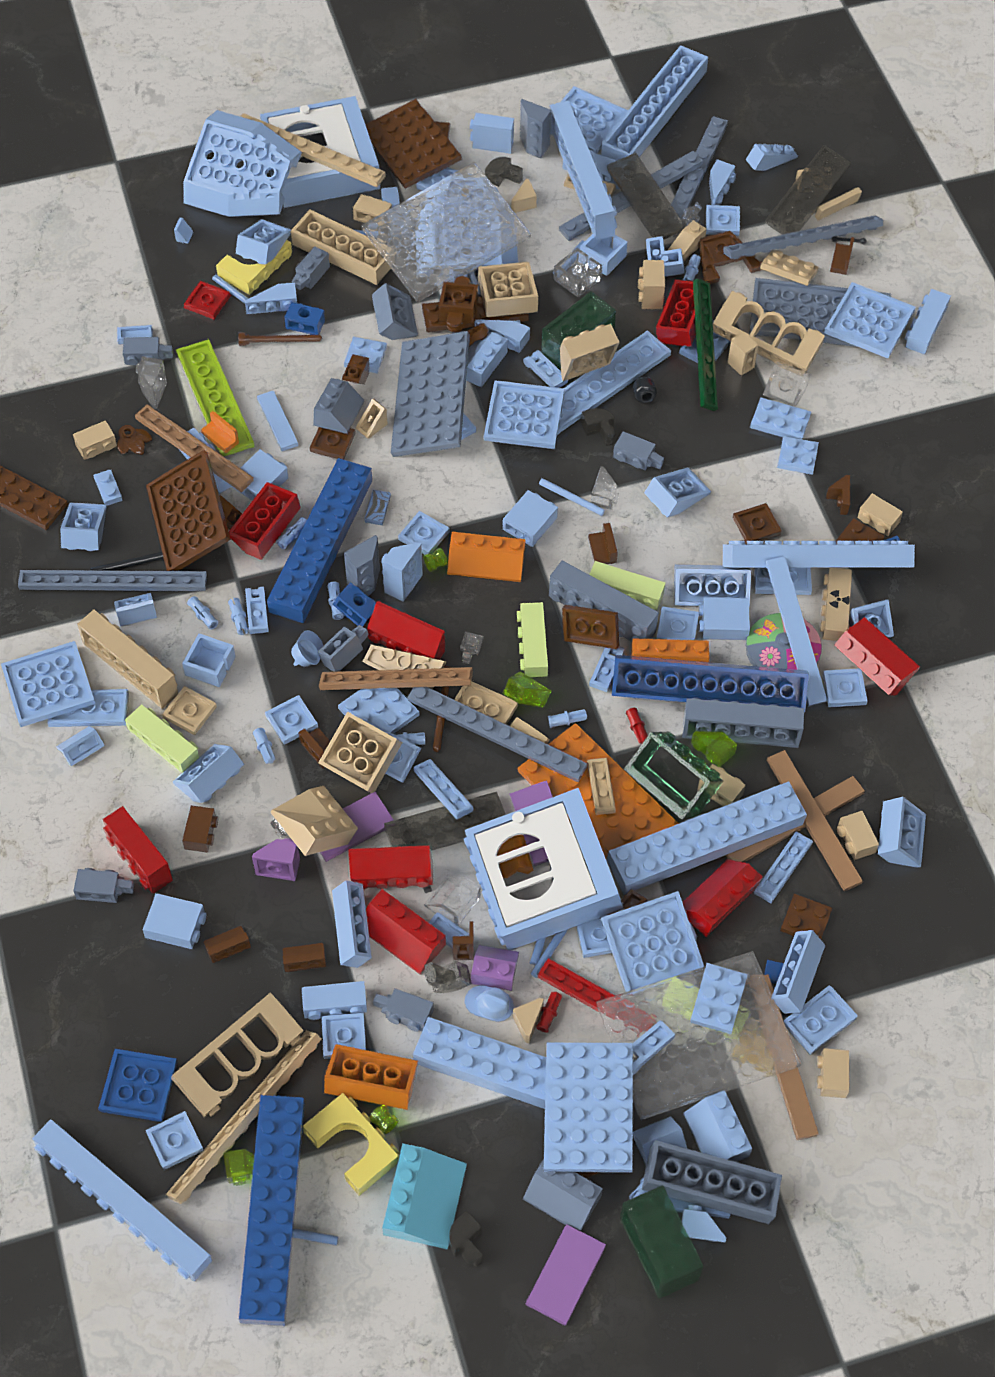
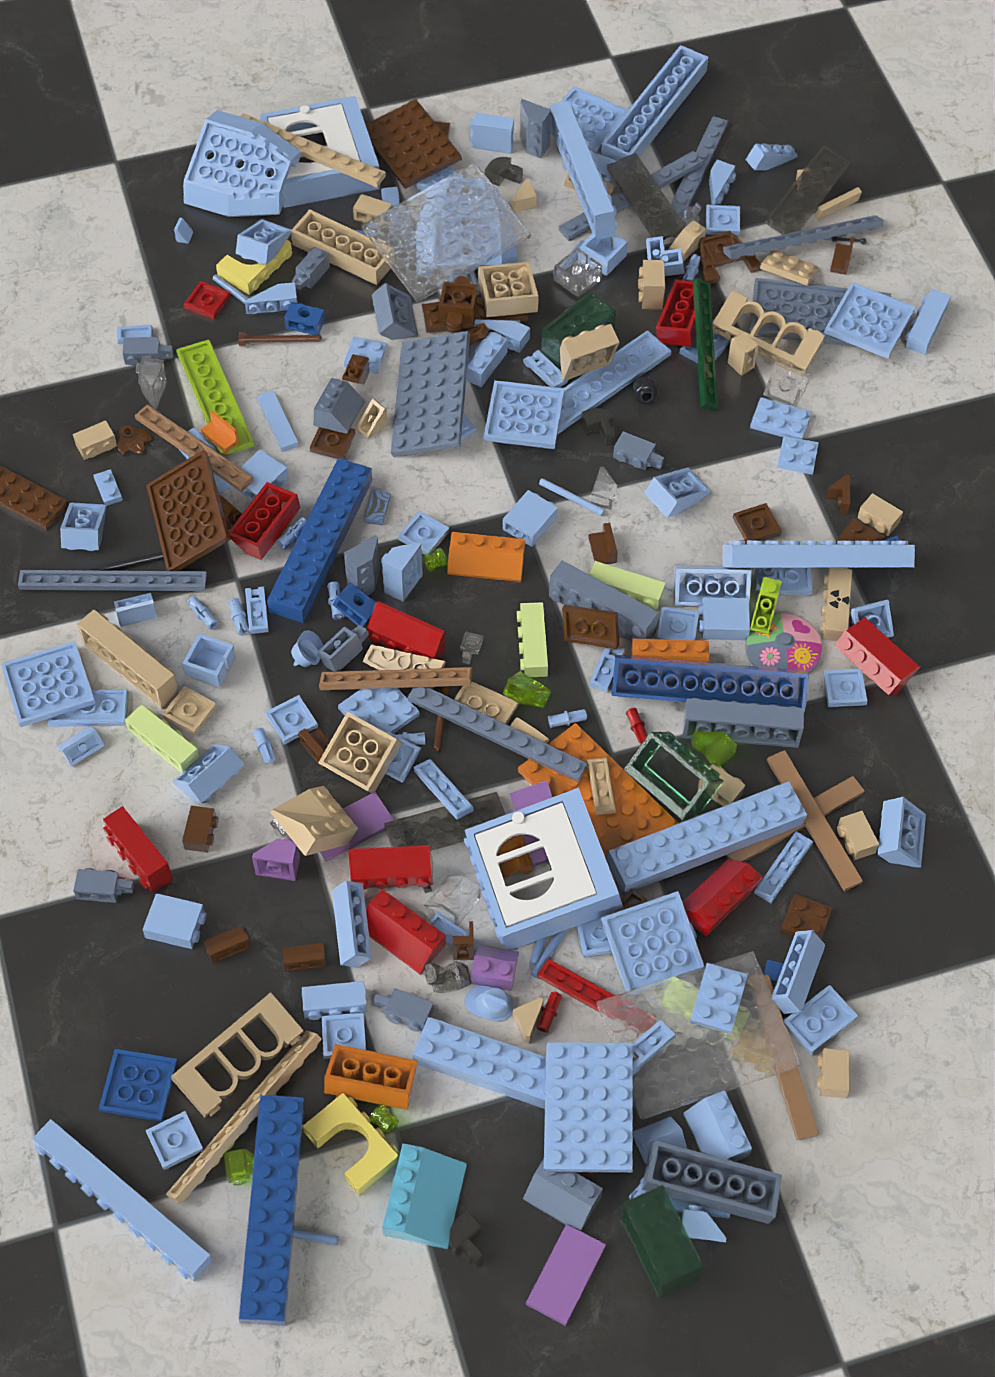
(765, 605): none -> lime slope
(796, 628): light blue tile -> none

